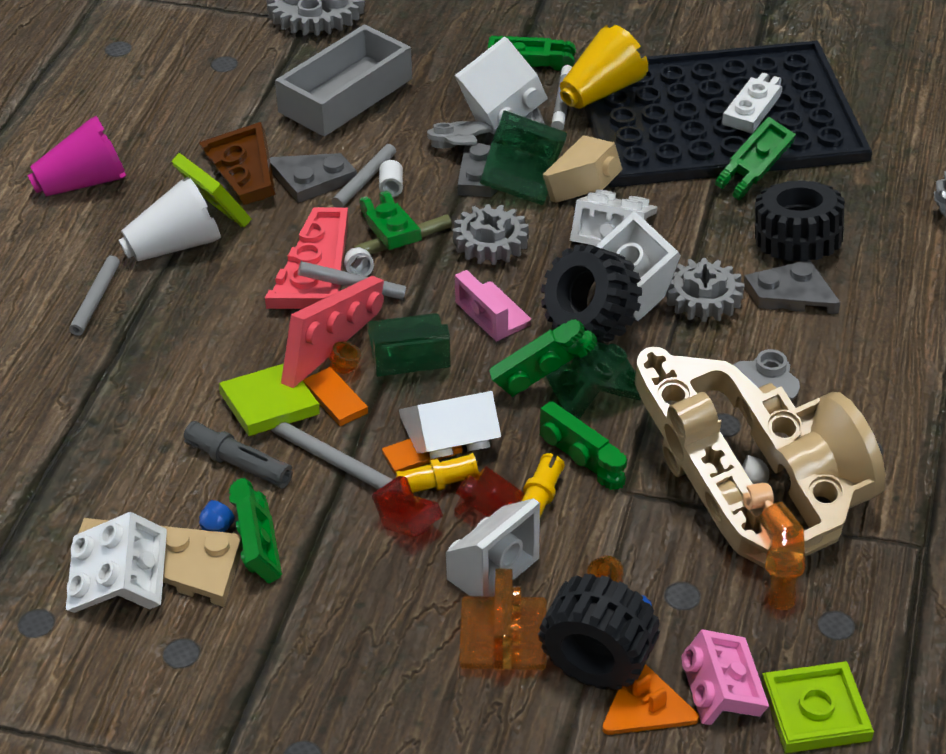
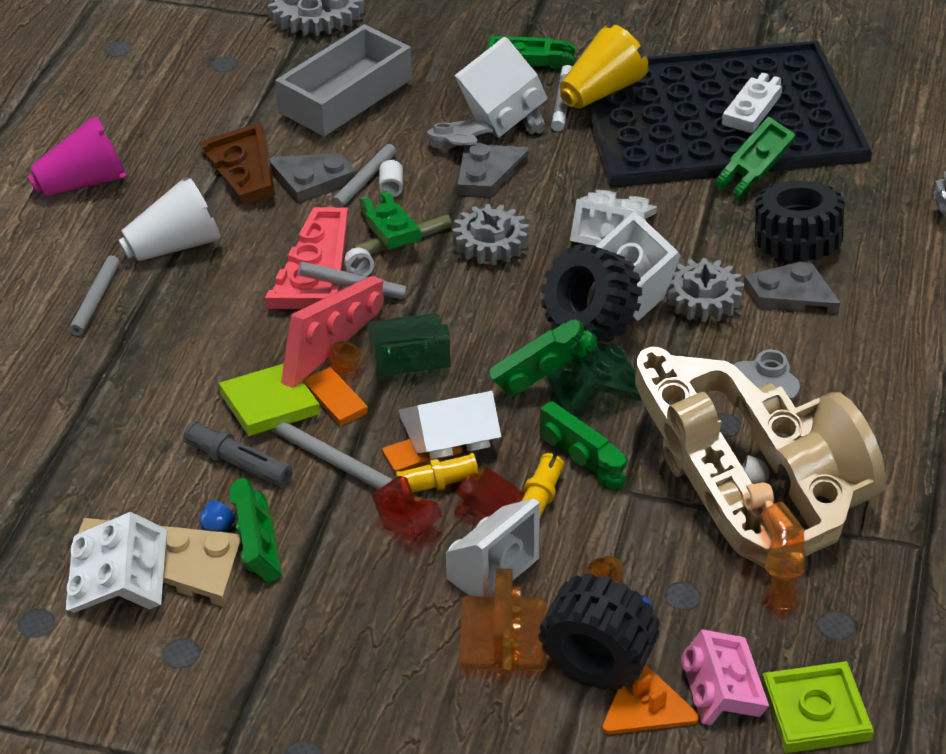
(212, 190): lime tile -> none
(489, 306): bright pink panel -> none
(520, 156): clear green bracket -> none
(582, 169): tan slope -> none

